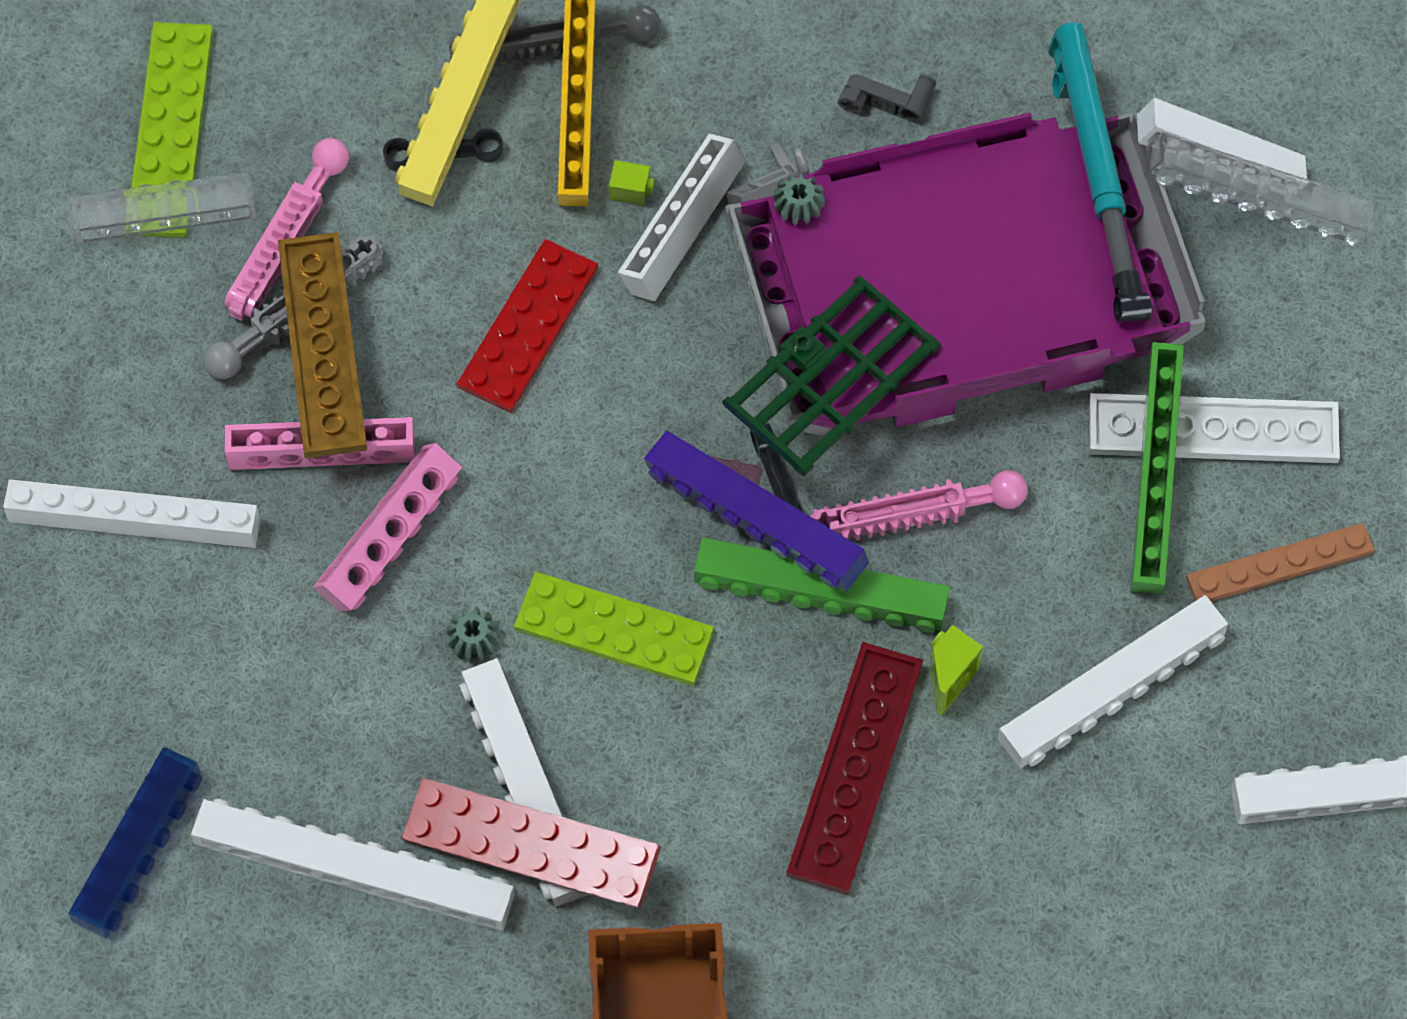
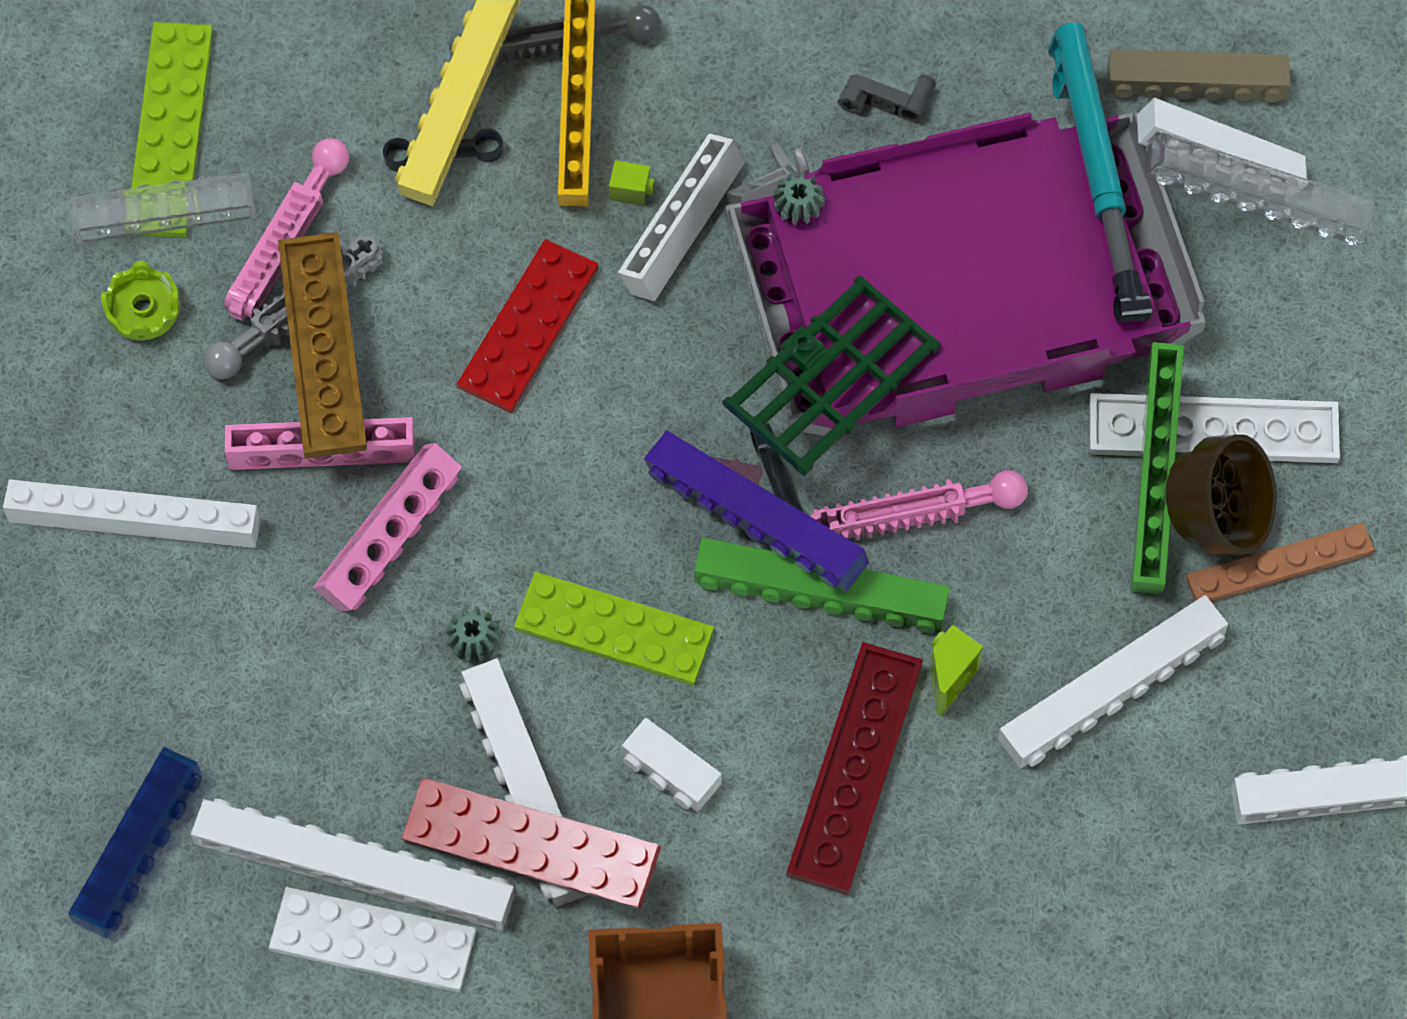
(138, 284): none -> lime plate
(372, 939): none -> white plate
(670, 765): none -> white brick
(1198, 75): none -> dark tan brick
(1223, 495): none -> dark brown wheel

